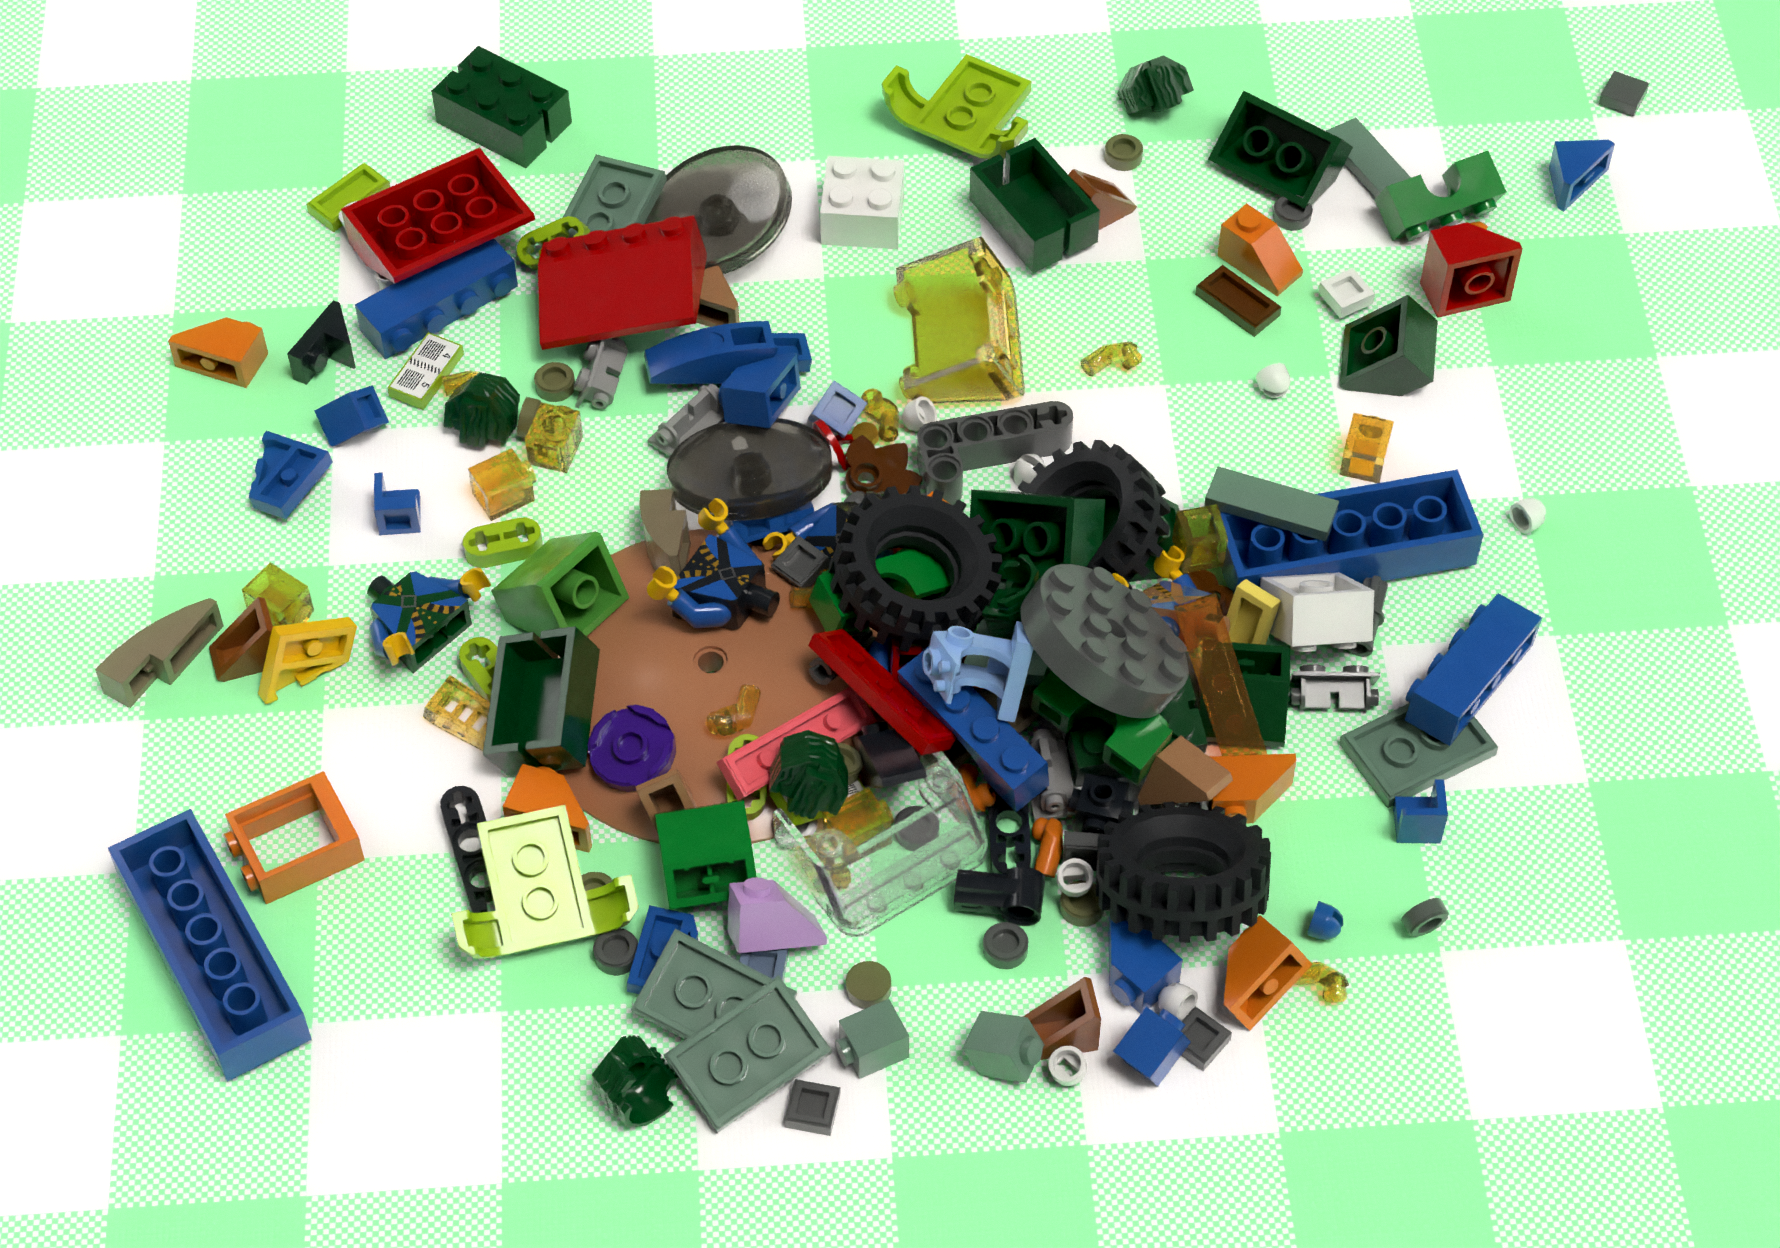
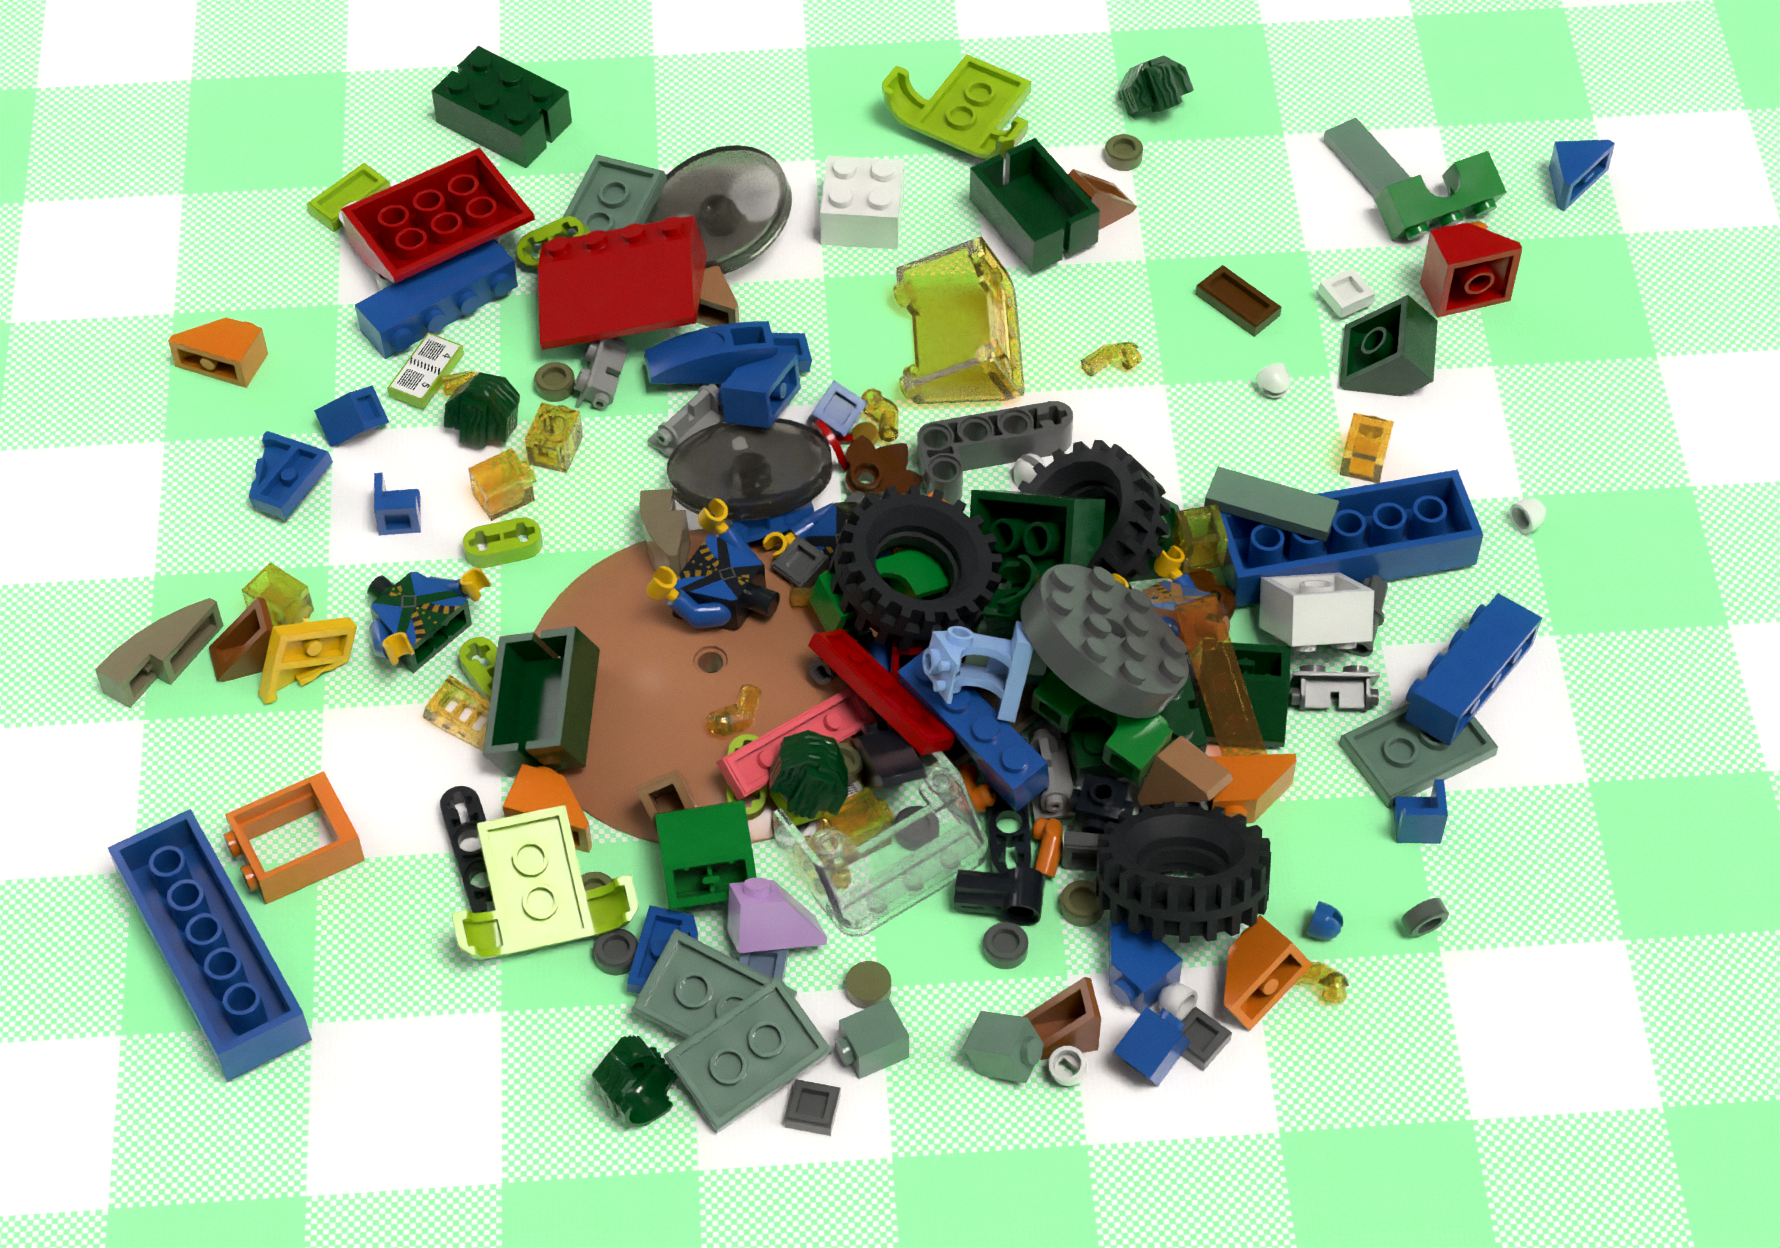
(322, 341): black slope -> none
(527, 415): olive tile -> none
(562, 586): bright green slope -> none
(645, 747): dark purple tile -> none
(919, 412): white hinge -> none
(1073, 870): white hinge -> none
(1251, 614): light yellow tile -> none
(1258, 250): orange slope -> none
(1279, 151): dark green slope -> none
(1290, 215): dark grey tile -> none
(1624, 93): dark grey tile -> none

